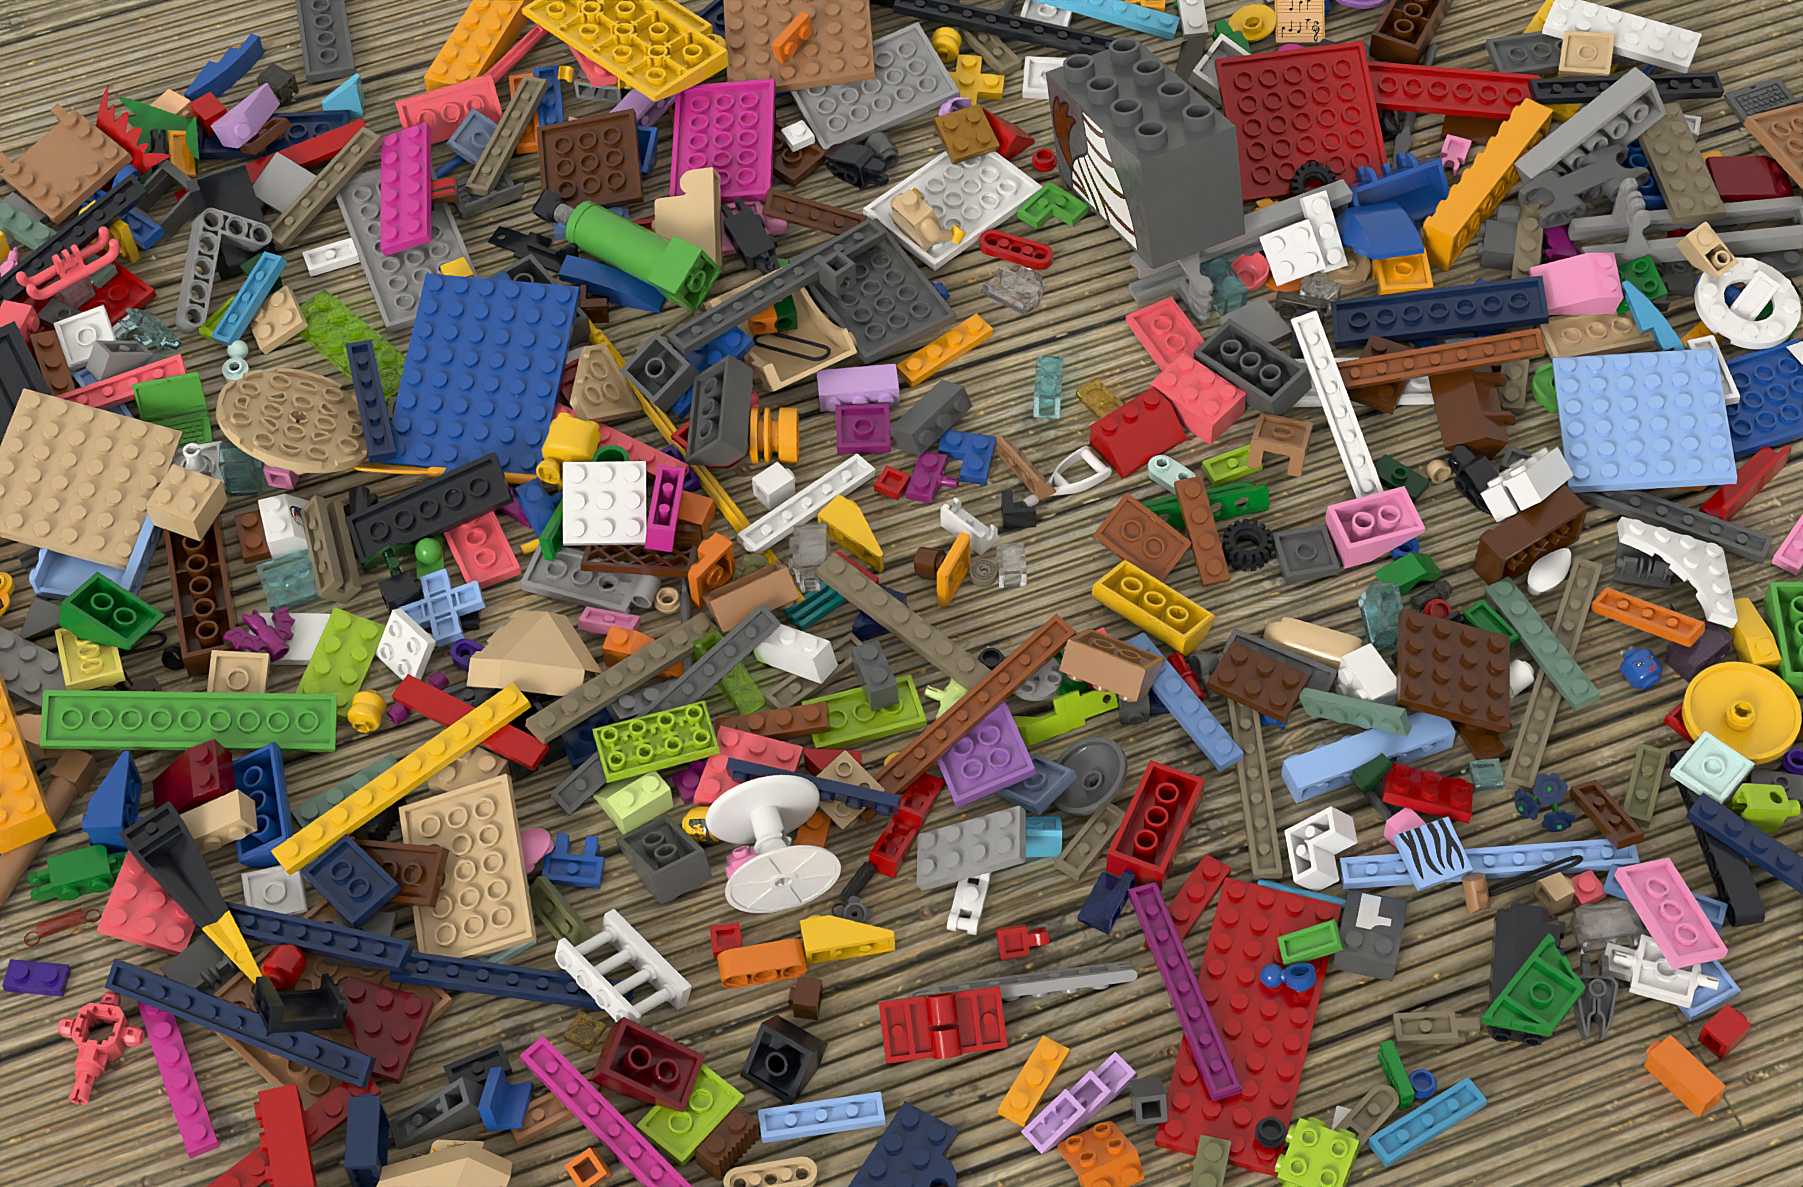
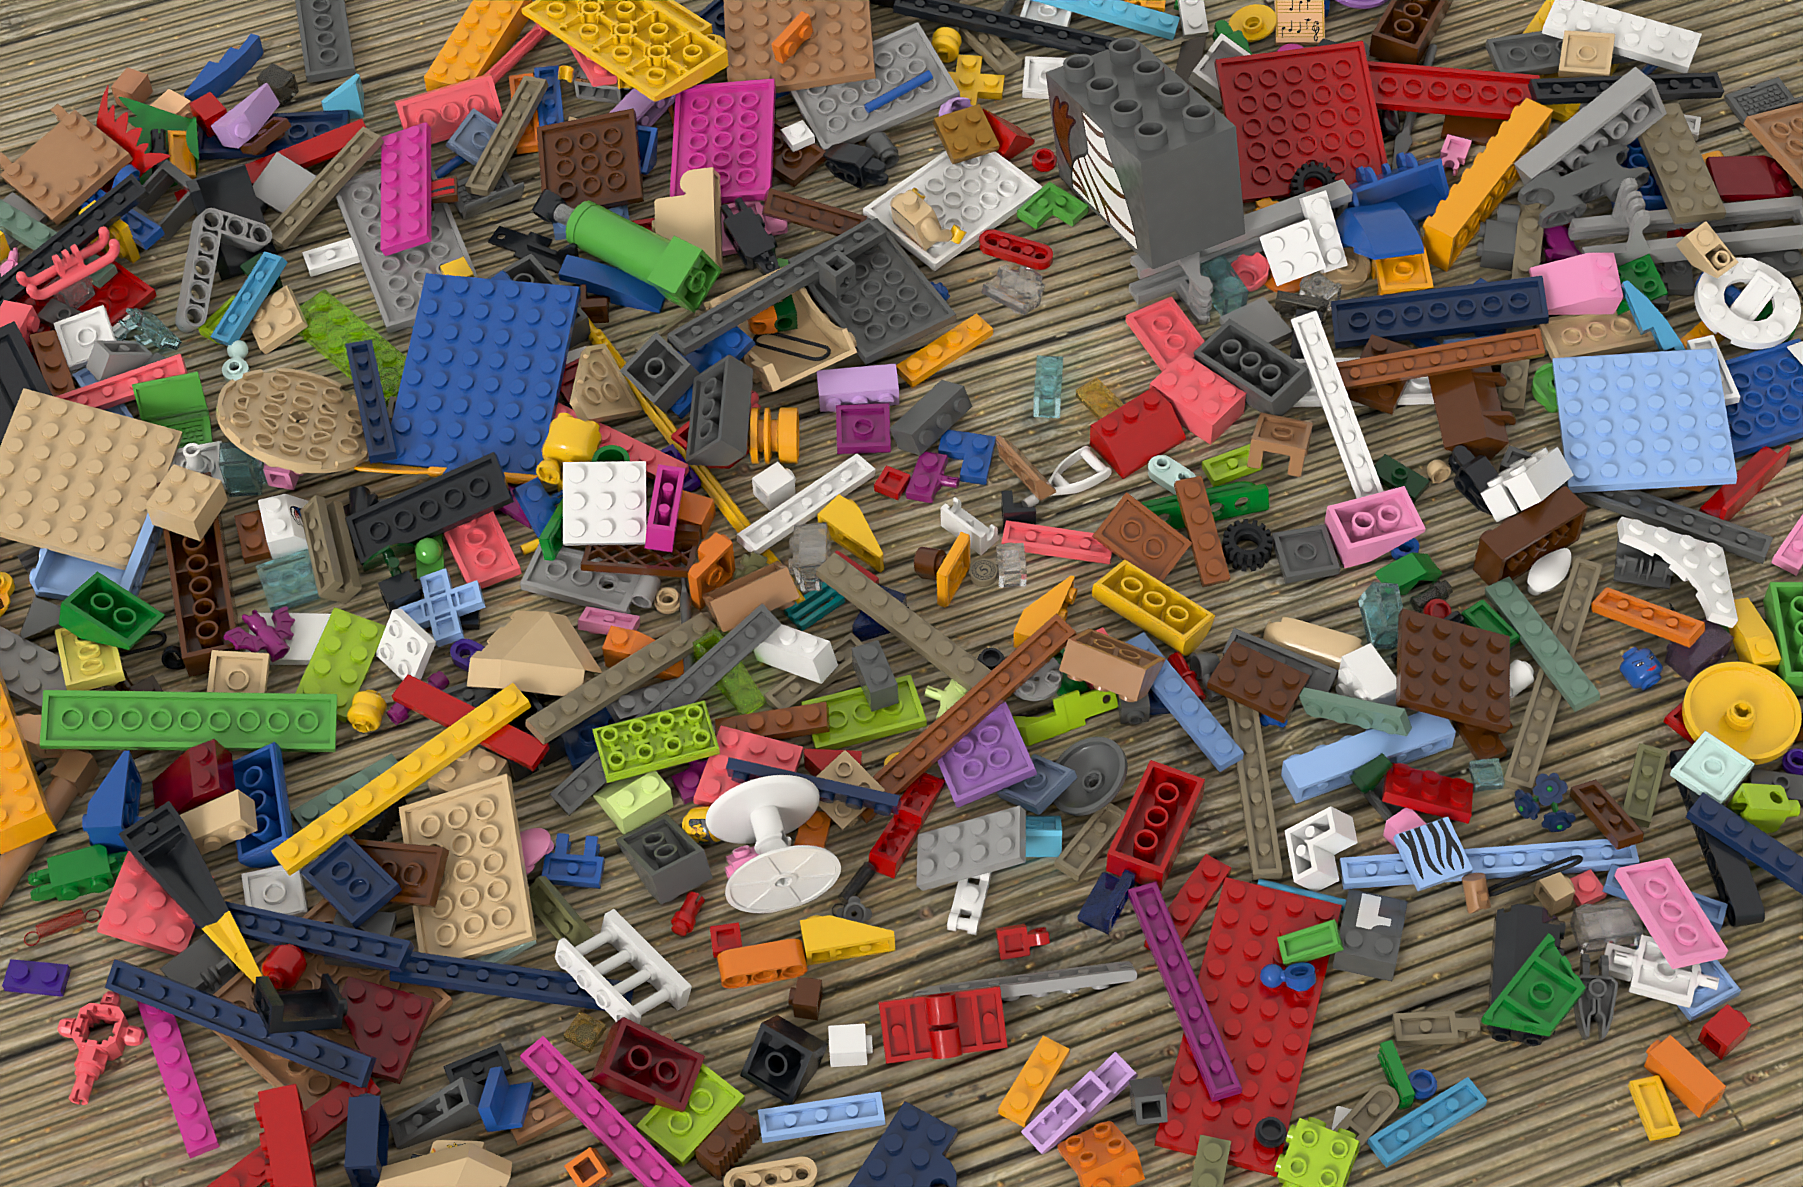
(132, 85): none -> nougat brick
(684, 920): none -> red animal
(849, 1045): none -> white brick
(898, 91): none -> blue piece
(1045, 608): none -> light orange slope
(1056, 542): none -> coral plate
(1654, 1108): none -> yellow tile

